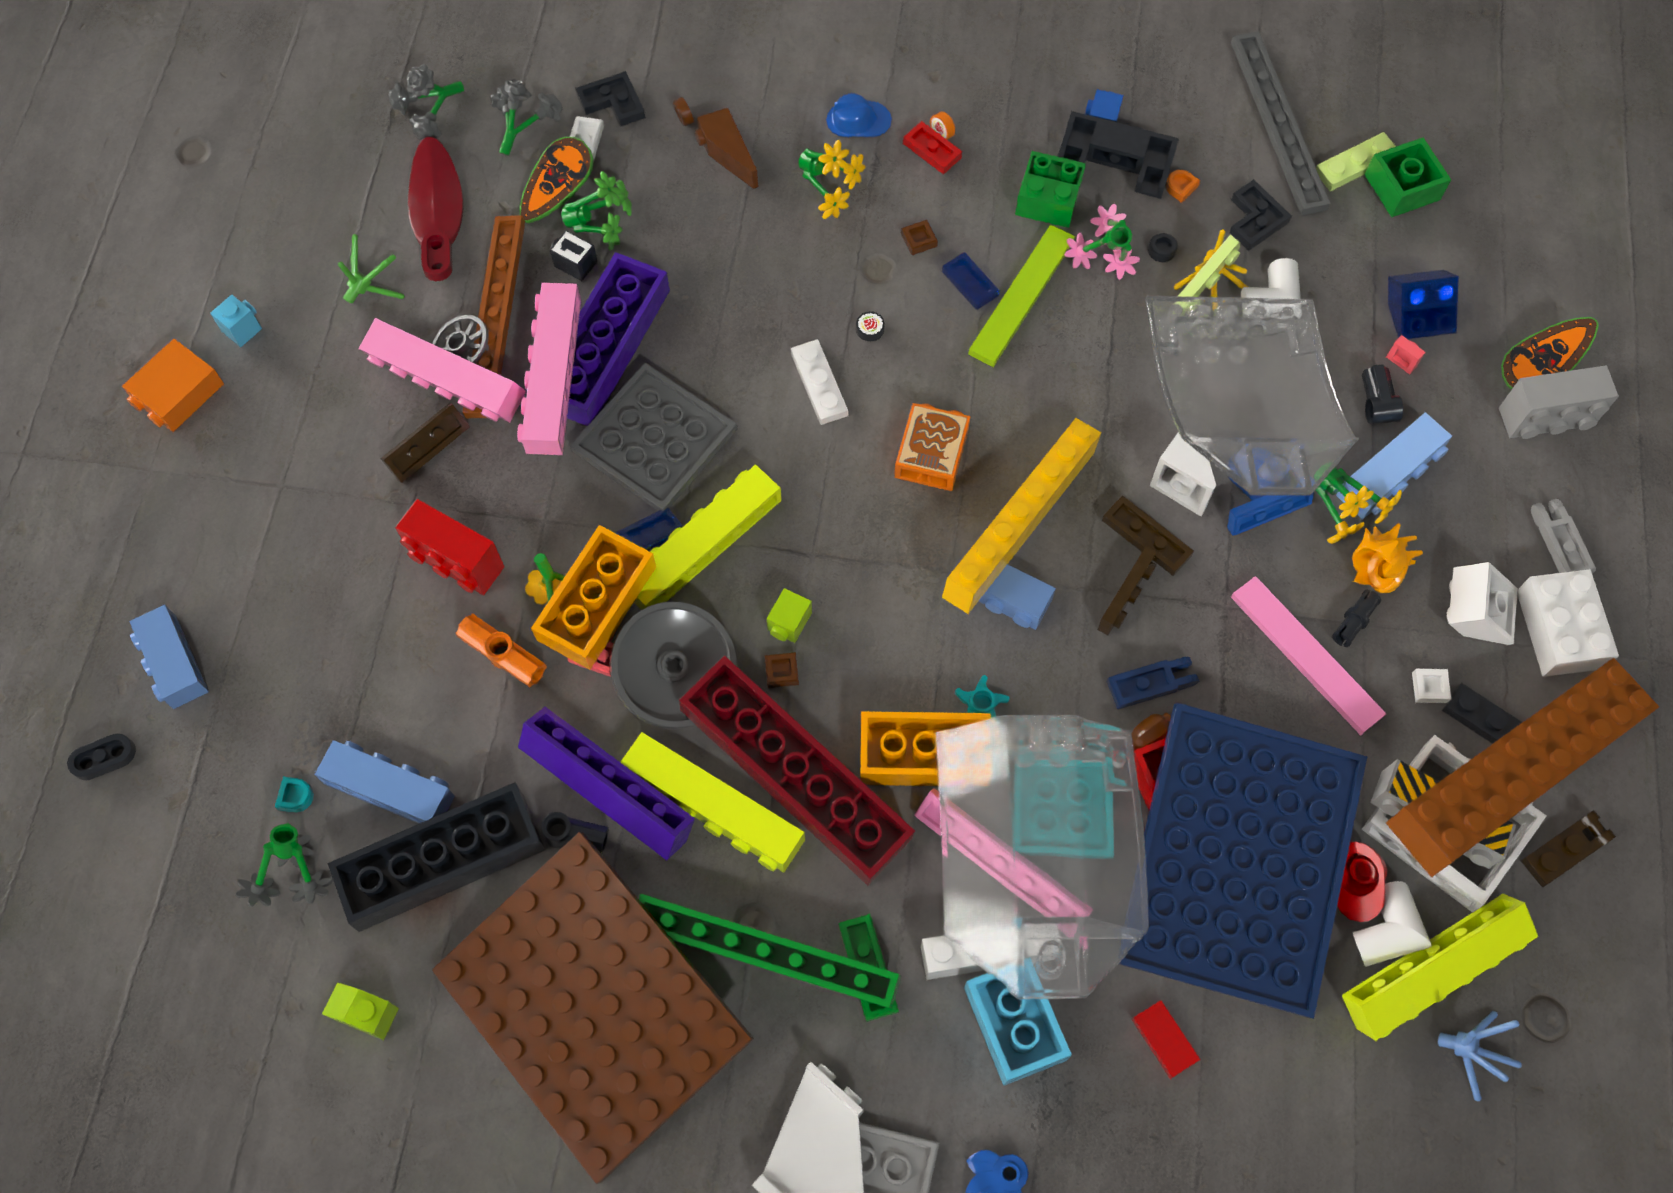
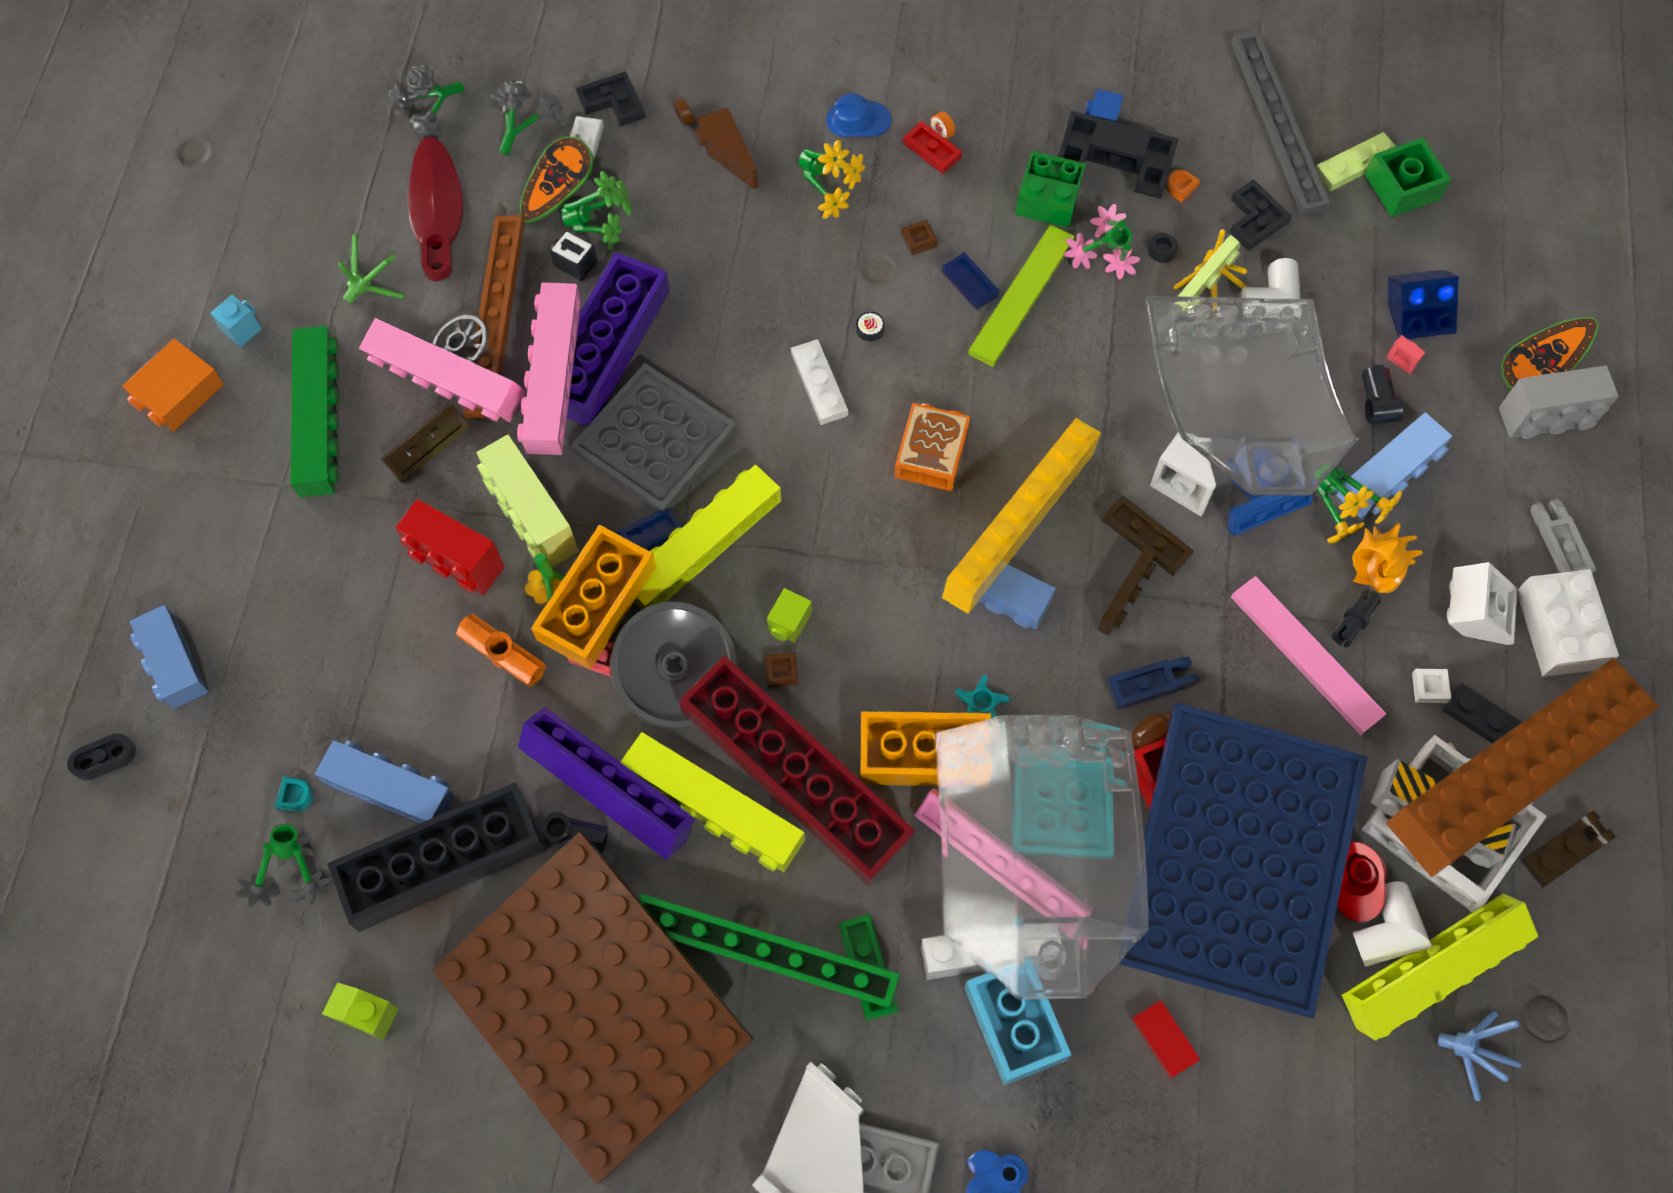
(313, 412): none -> green brick
(525, 501): none -> yellowish green brick

